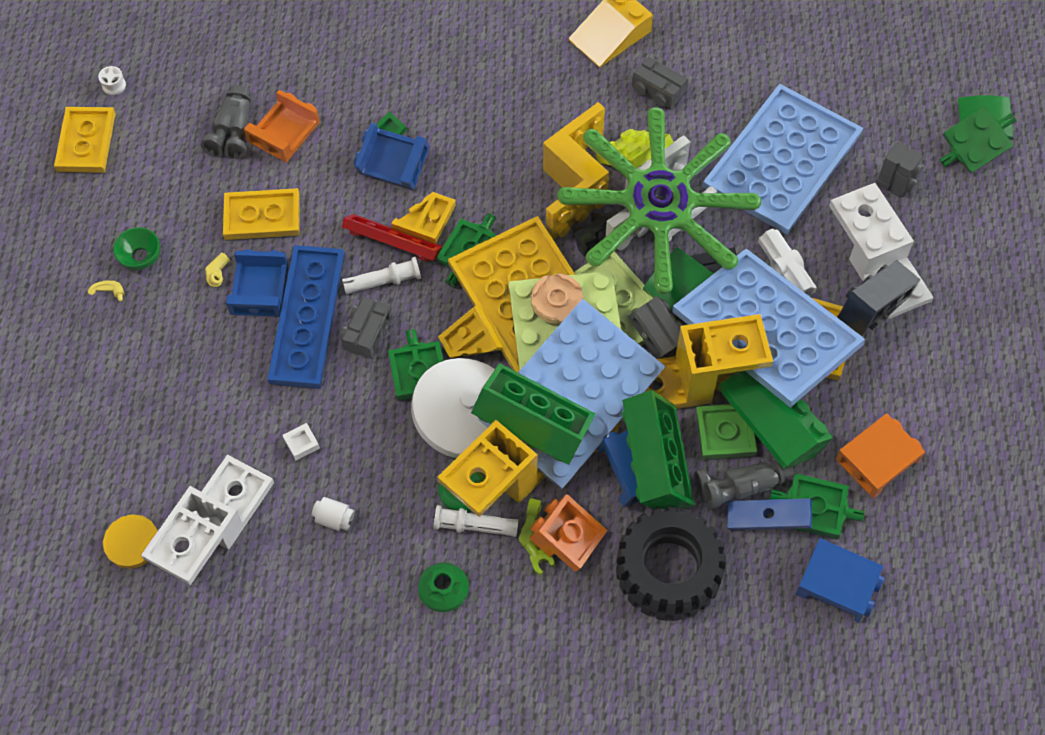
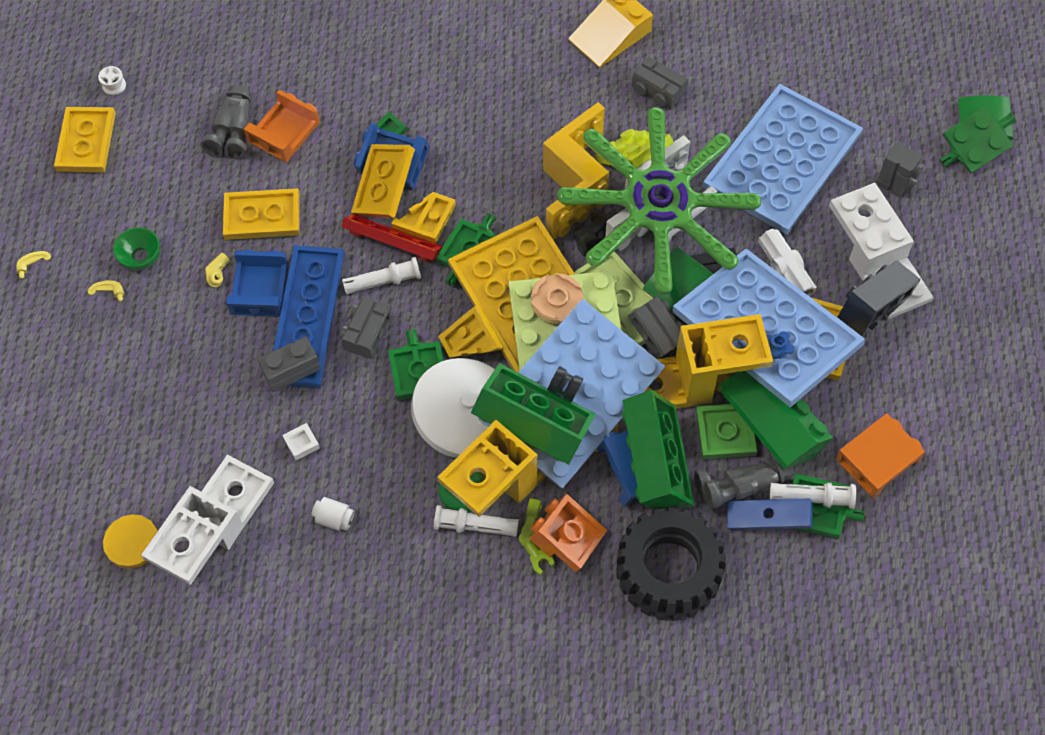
(29, 259): none -> light yellow piece
(289, 364): none -> dark grey brick
(383, 181): none -> yellow plate
(446, 599): green piece -> none
(559, 381): none -> black wheel
(782, 350): none -> blue plate
(824, 494): none -> white pin
(841, 579): blue panel -> none

